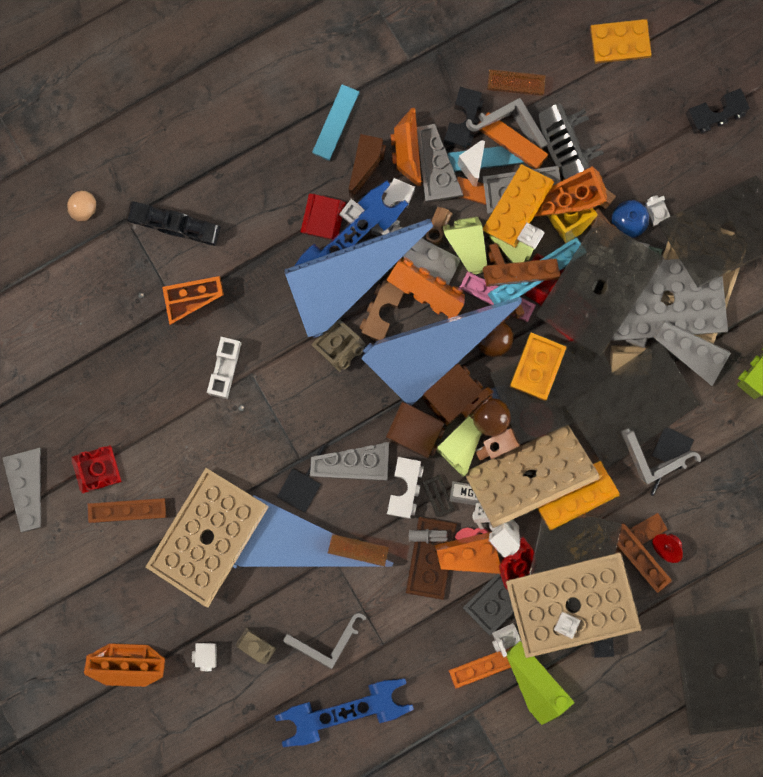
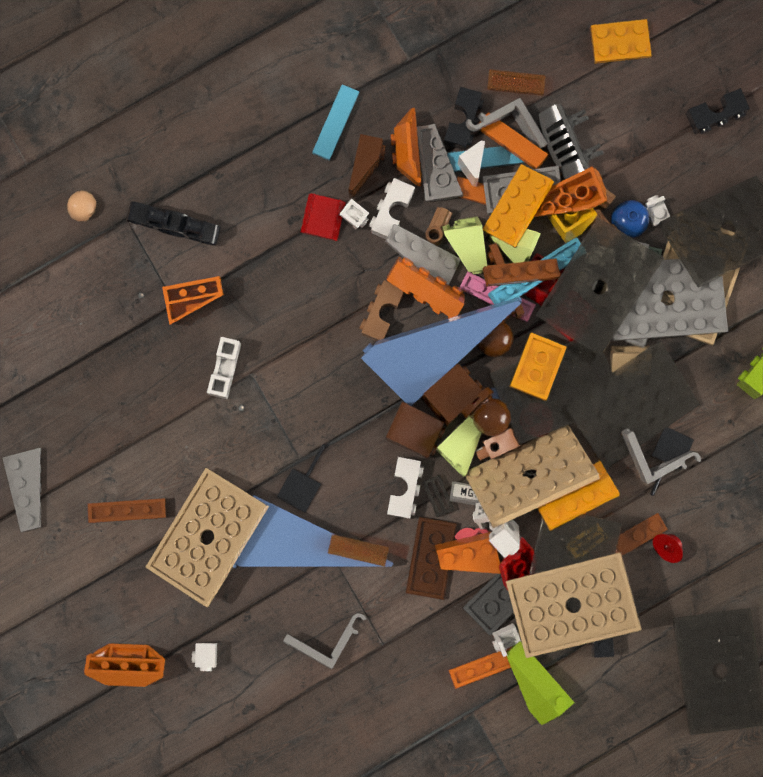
(96, 469): red slope -> none
(255, 646): dark tan torso -> none
(309, 722): blue piece -> none
(336, 281): medium blue slope -> none
(339, 345): dark tan plate -> none
(359, 463): light grey wing -> none
(374, 213): blue piece -> none
(427, 536): light grey axle -> none
(530, 235): white tile -> none
(567, 625): white tile -> none
(642, 560): dark orange plate -> none
(695, 352): light grey wing -> none

